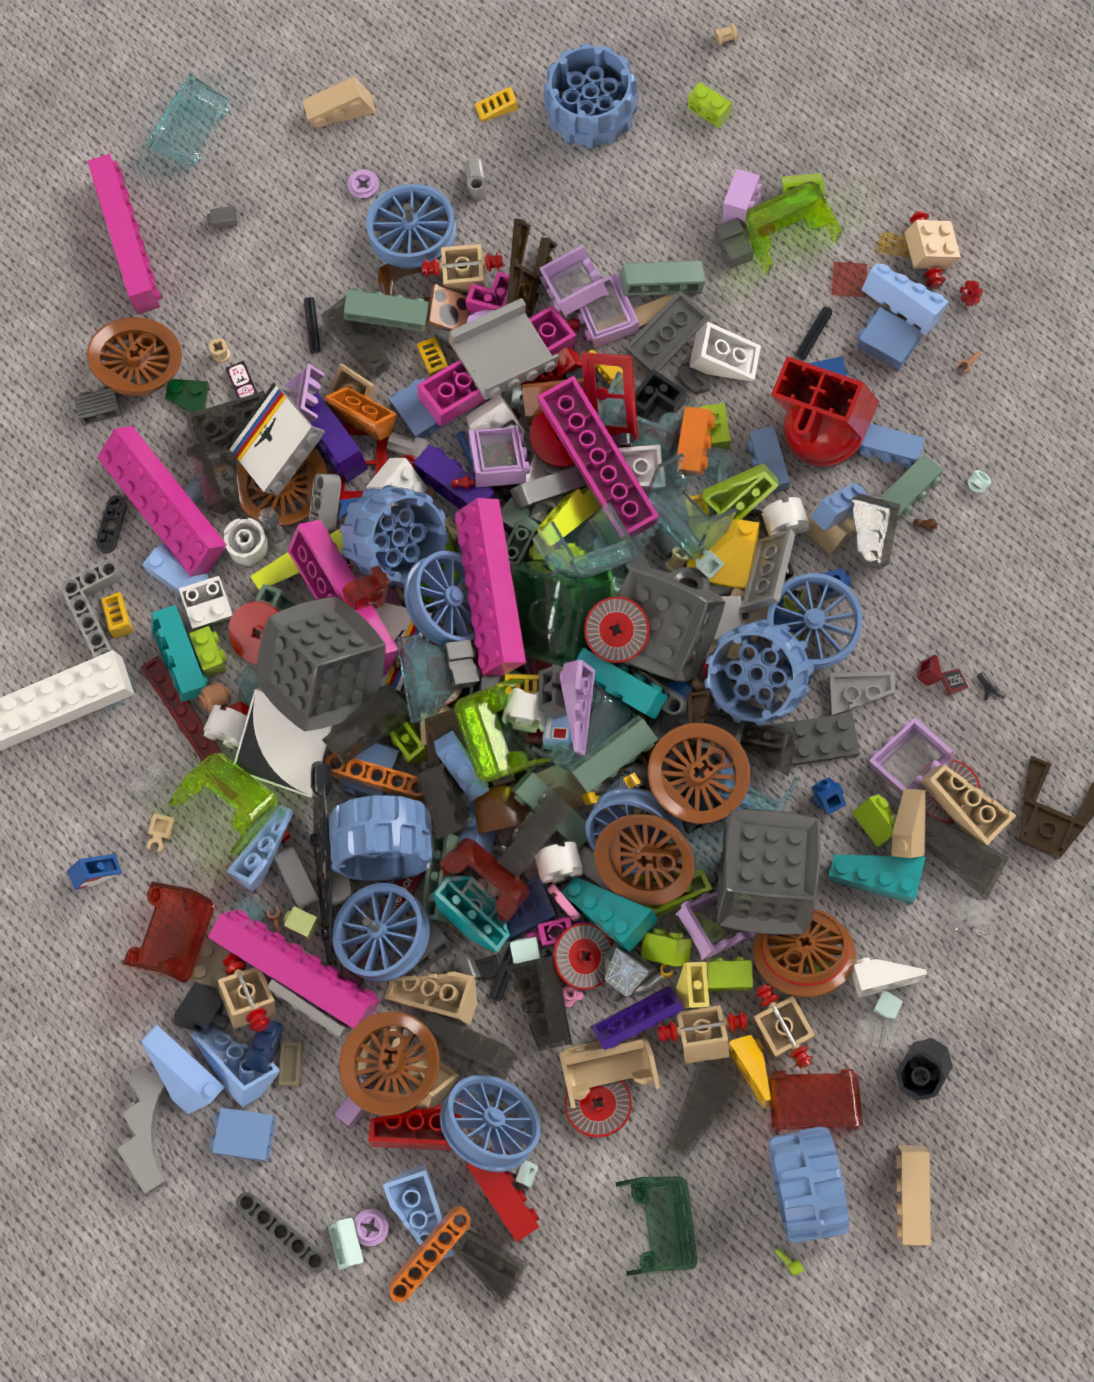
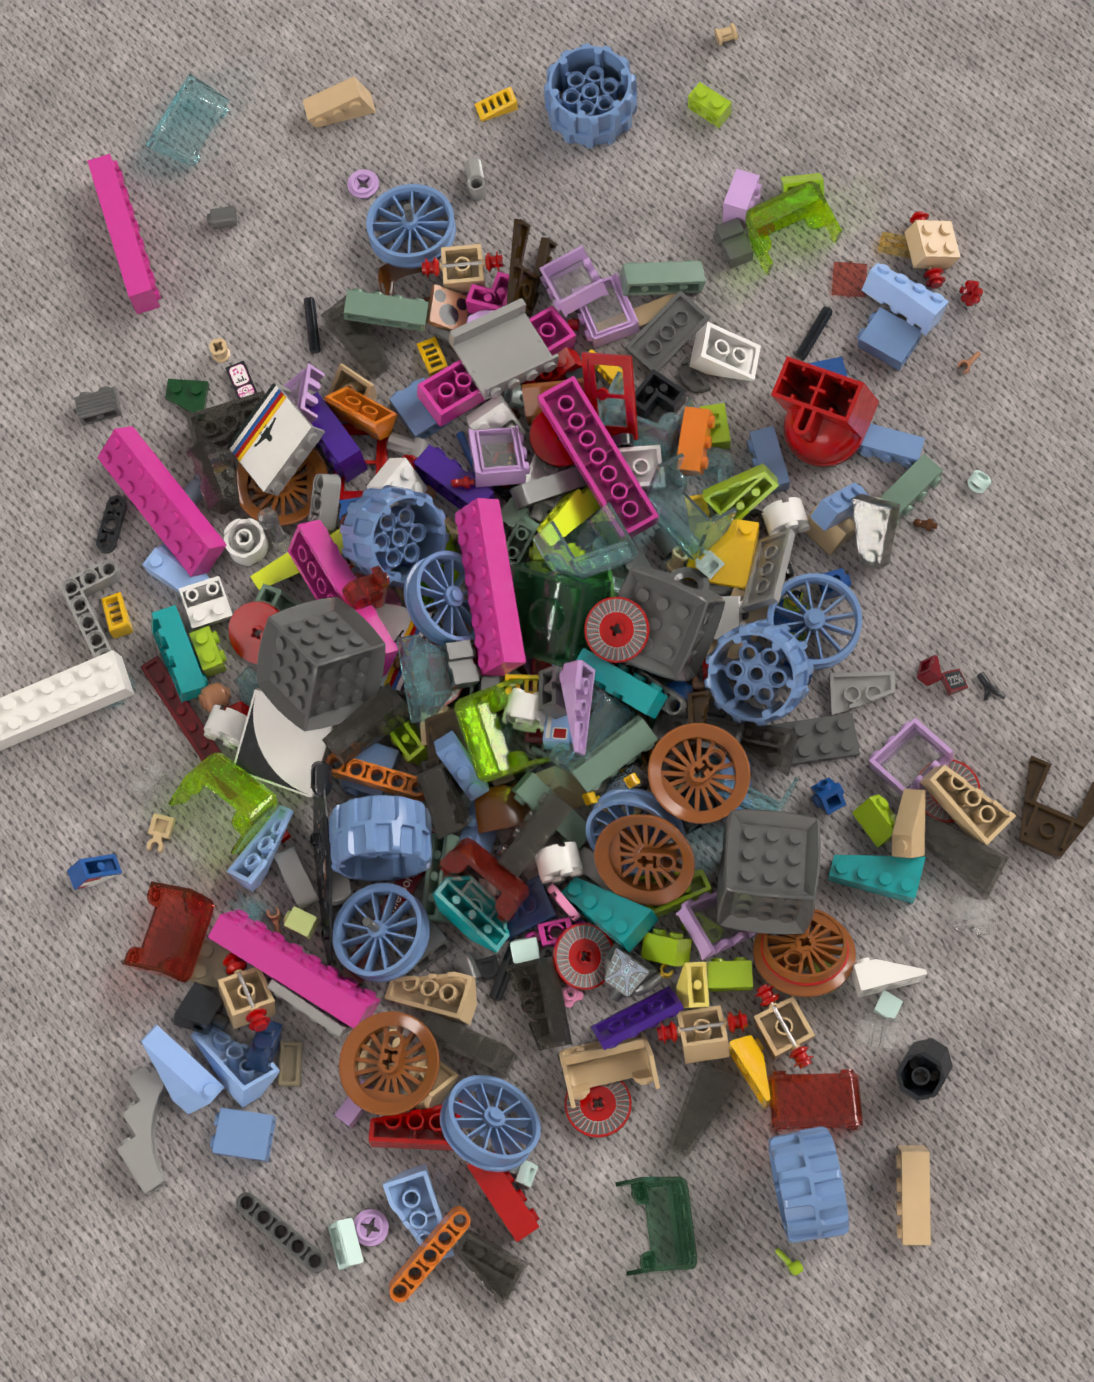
(139, 358): dark orange piece -> none

